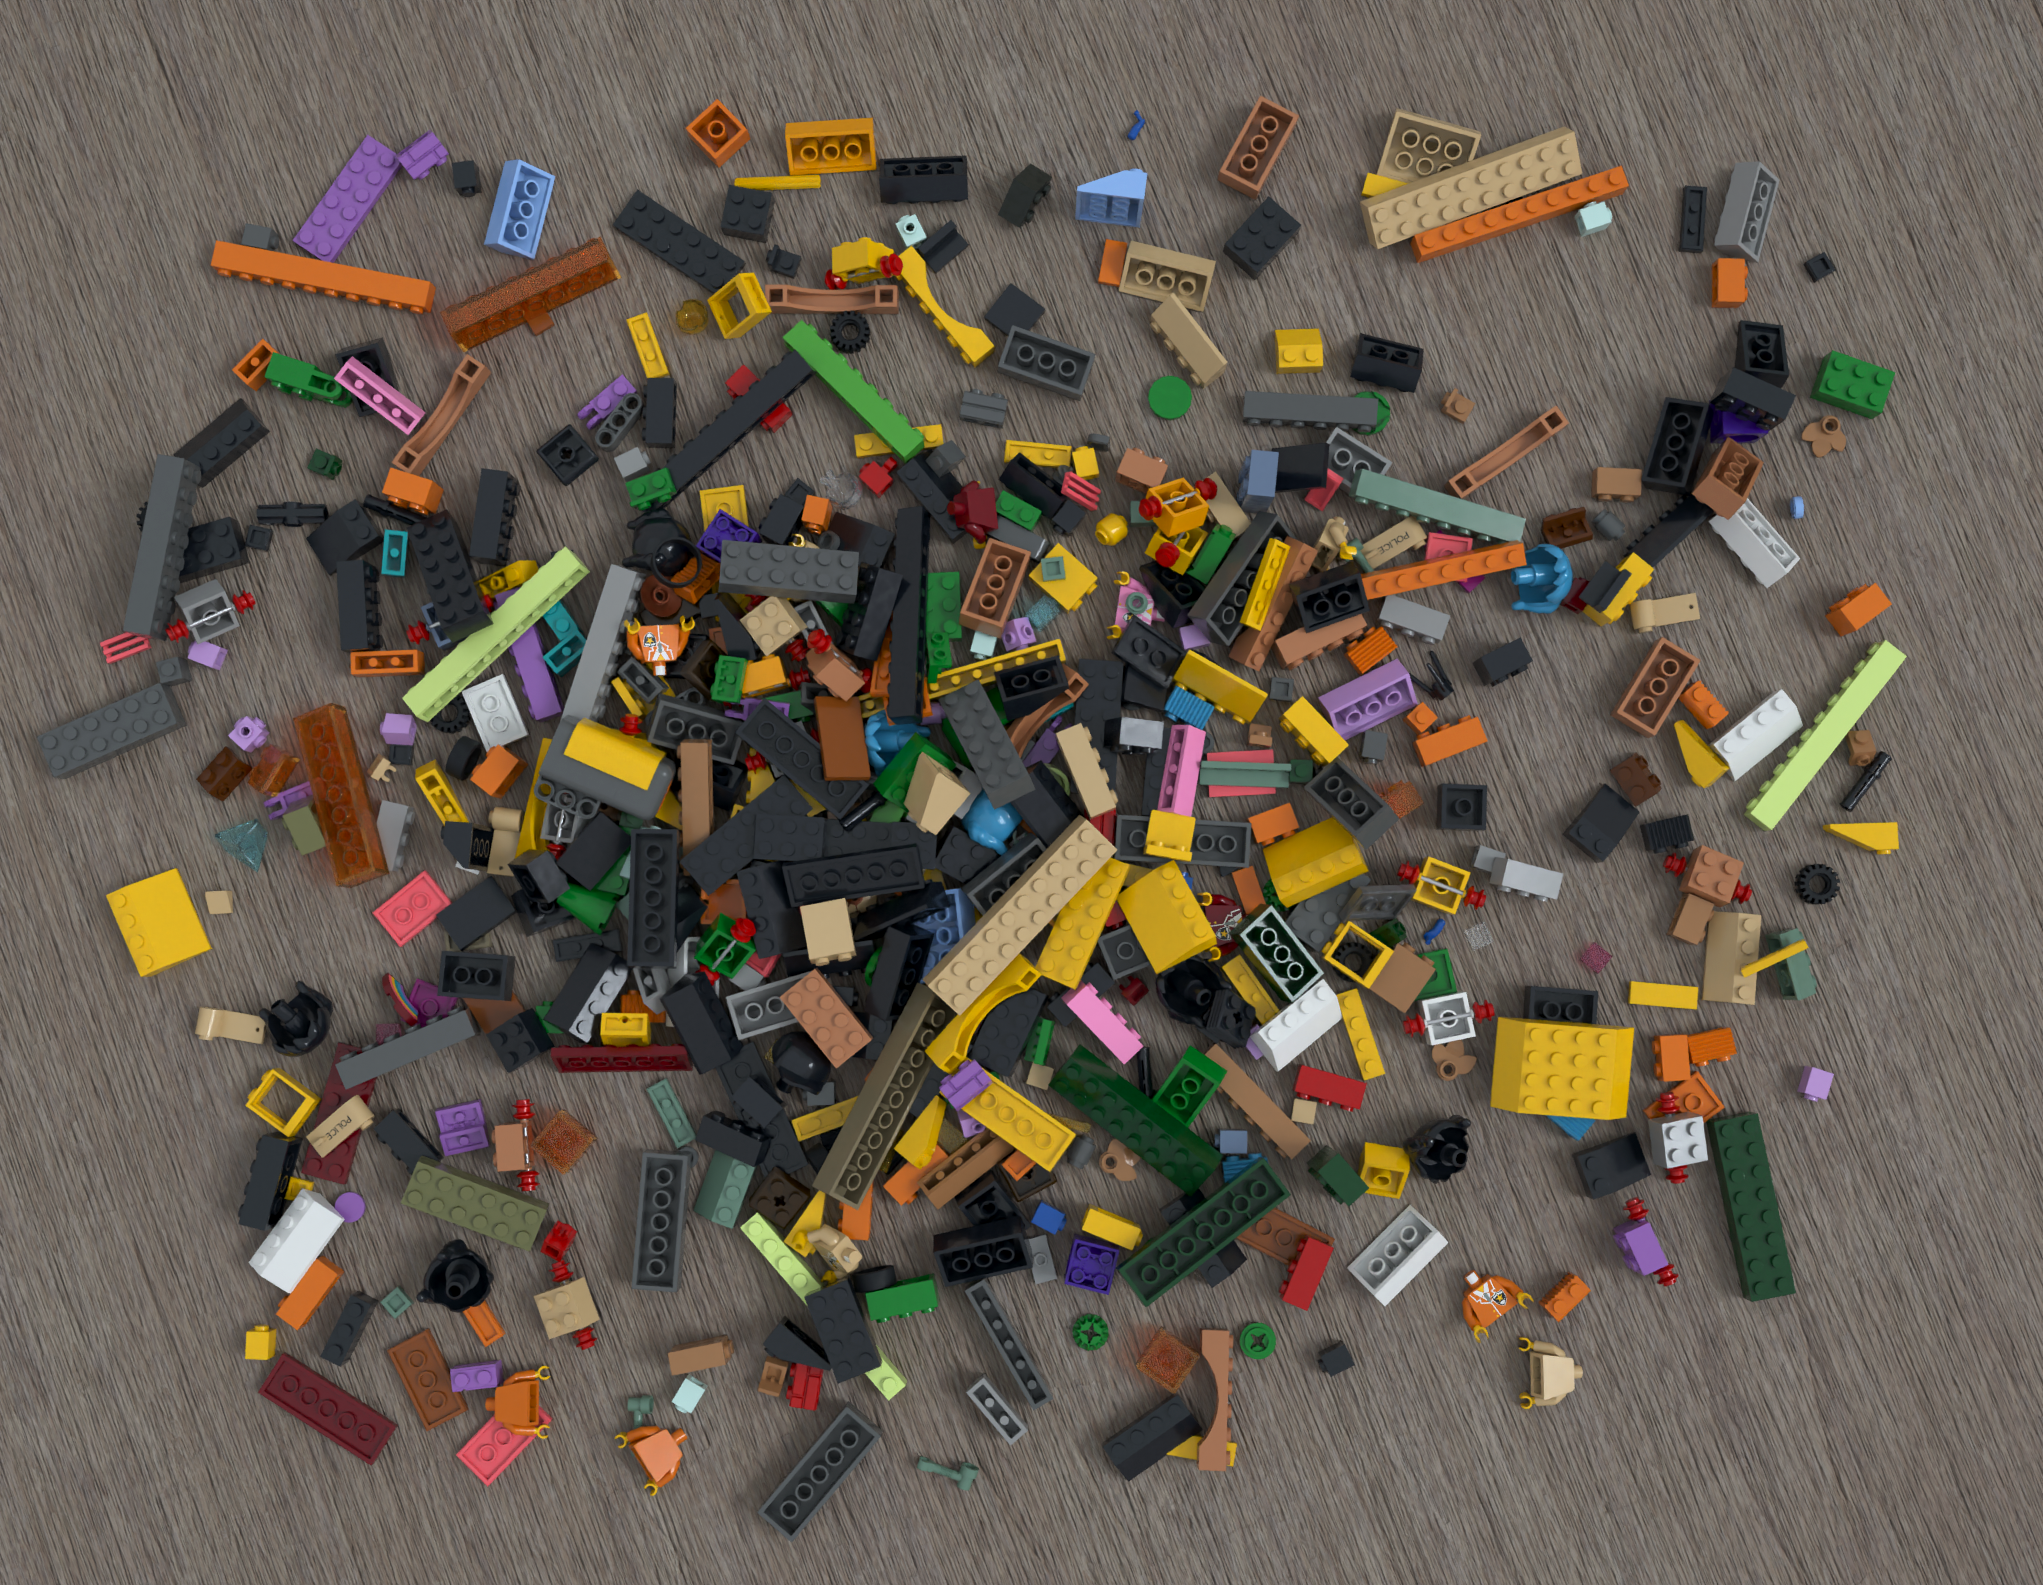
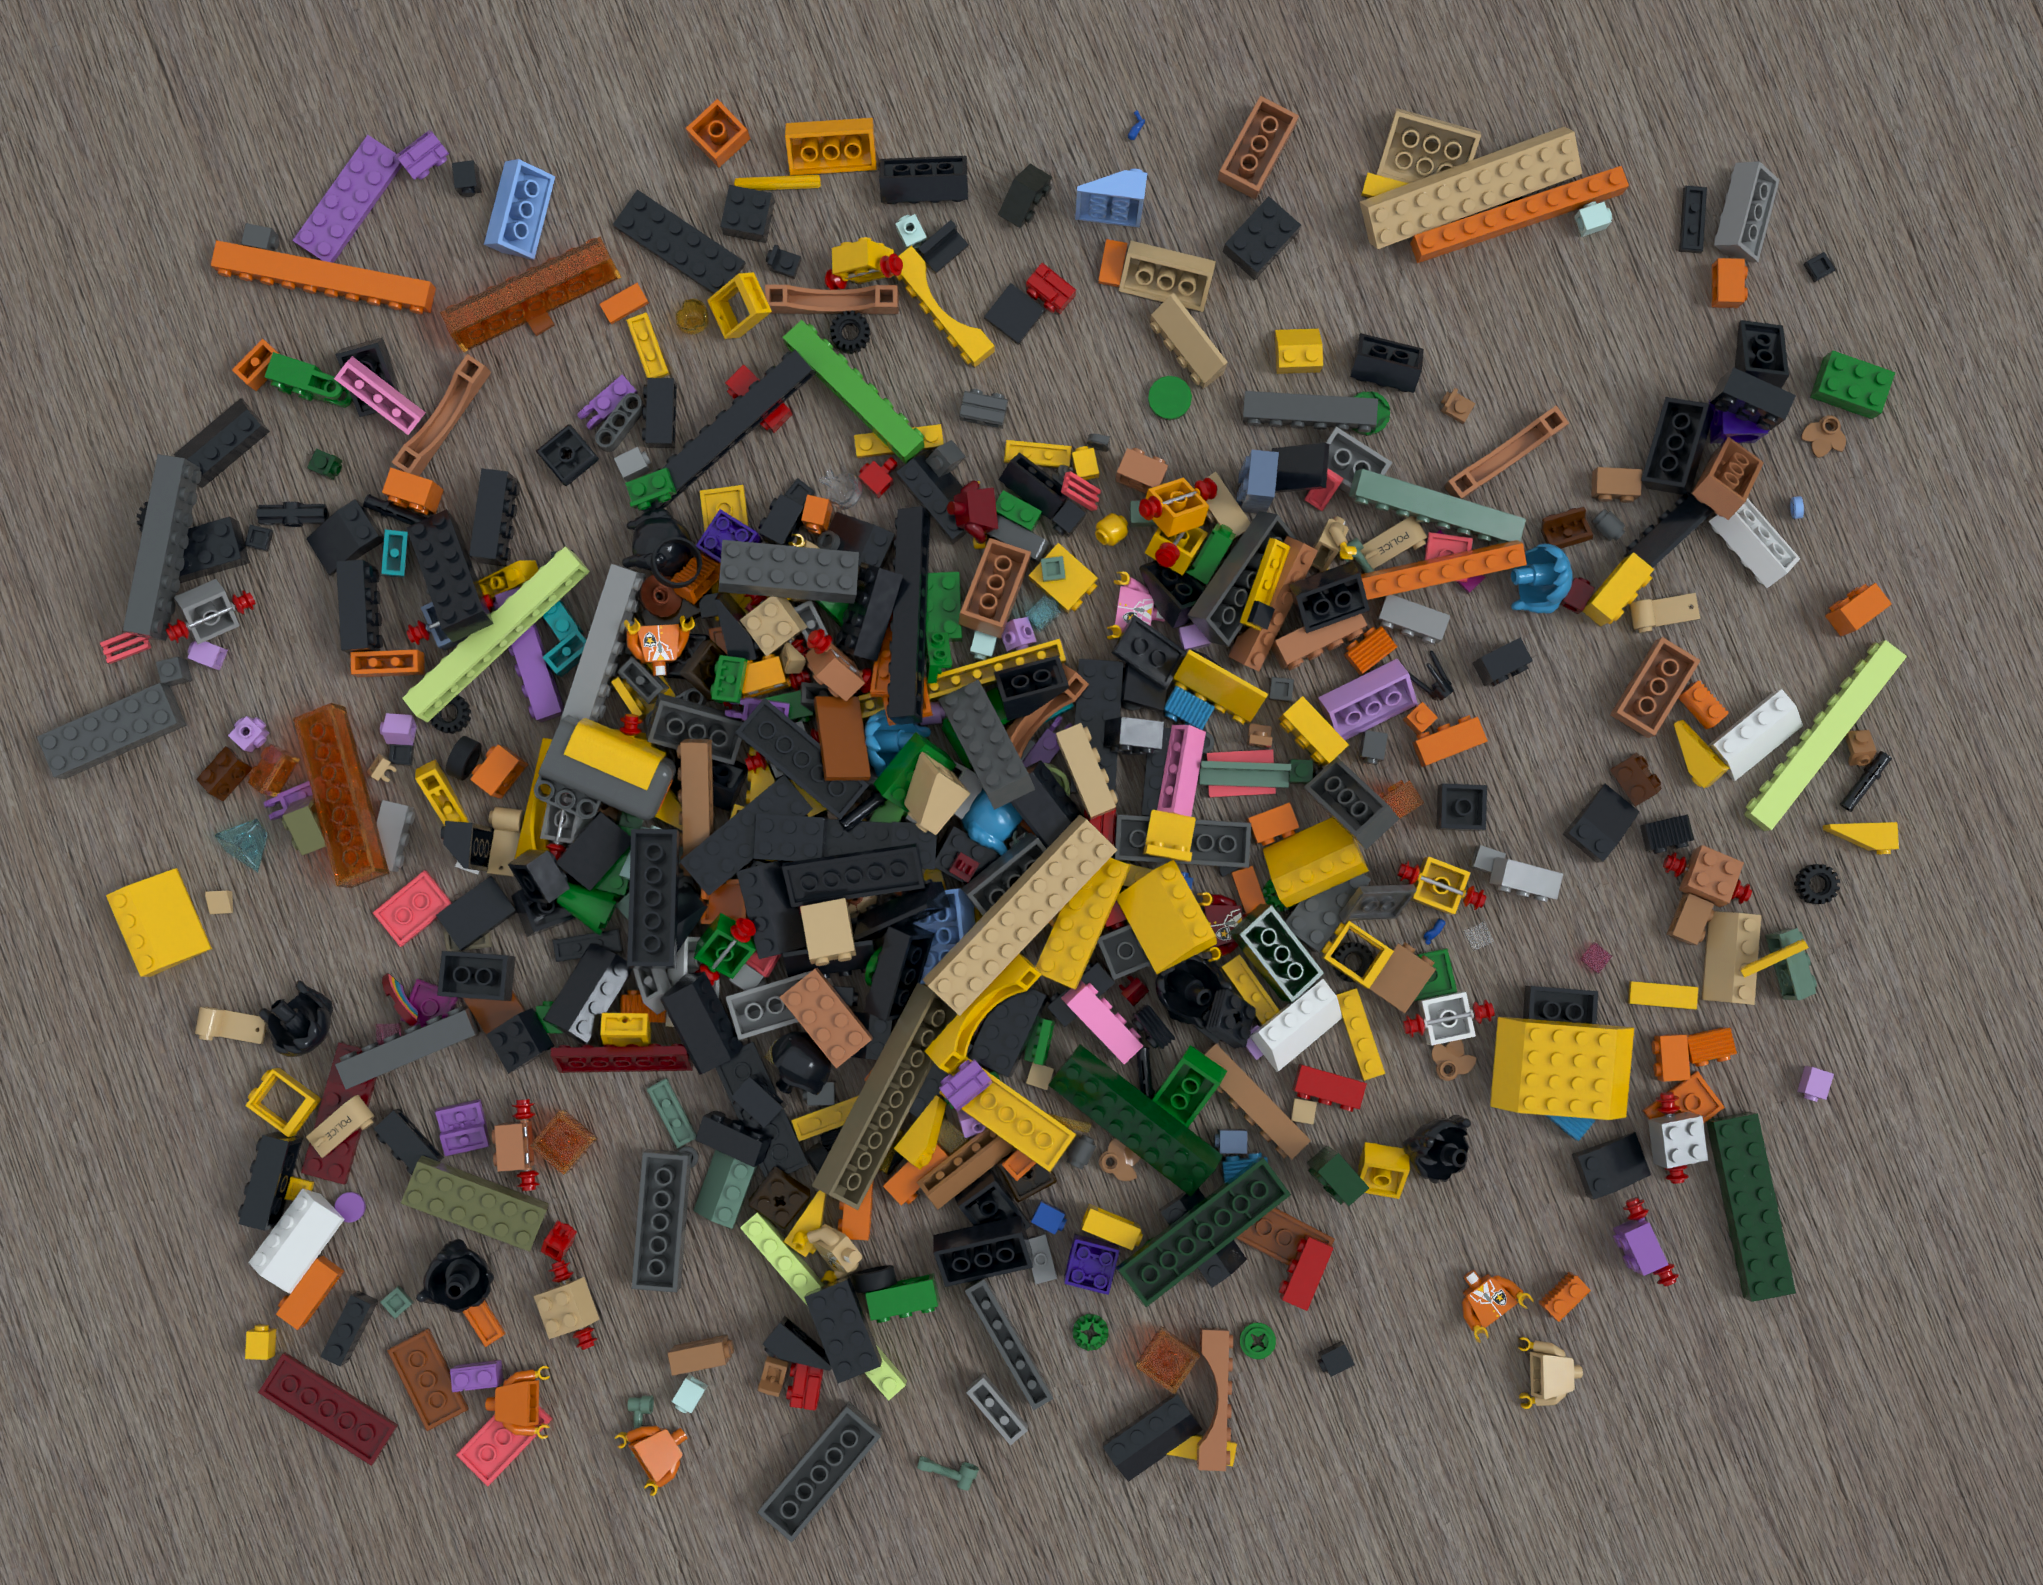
(495, 712): white plate -> none
(624, 303): none -> orange tile
(791, 659): none -> tan slope
(963, 867): none -> dark red tile
(1046, 363): dark grey brick -> none
(1050, 288): none -> red brick
(1136, 596): sand green plate -> none
(1157, 1032): none -> black brick
(1261, 615): none -> black tile
(1390, 933): dark green bracket -> none
(1397, 1255): white slope -> none
(1604, 586): black panel -> none

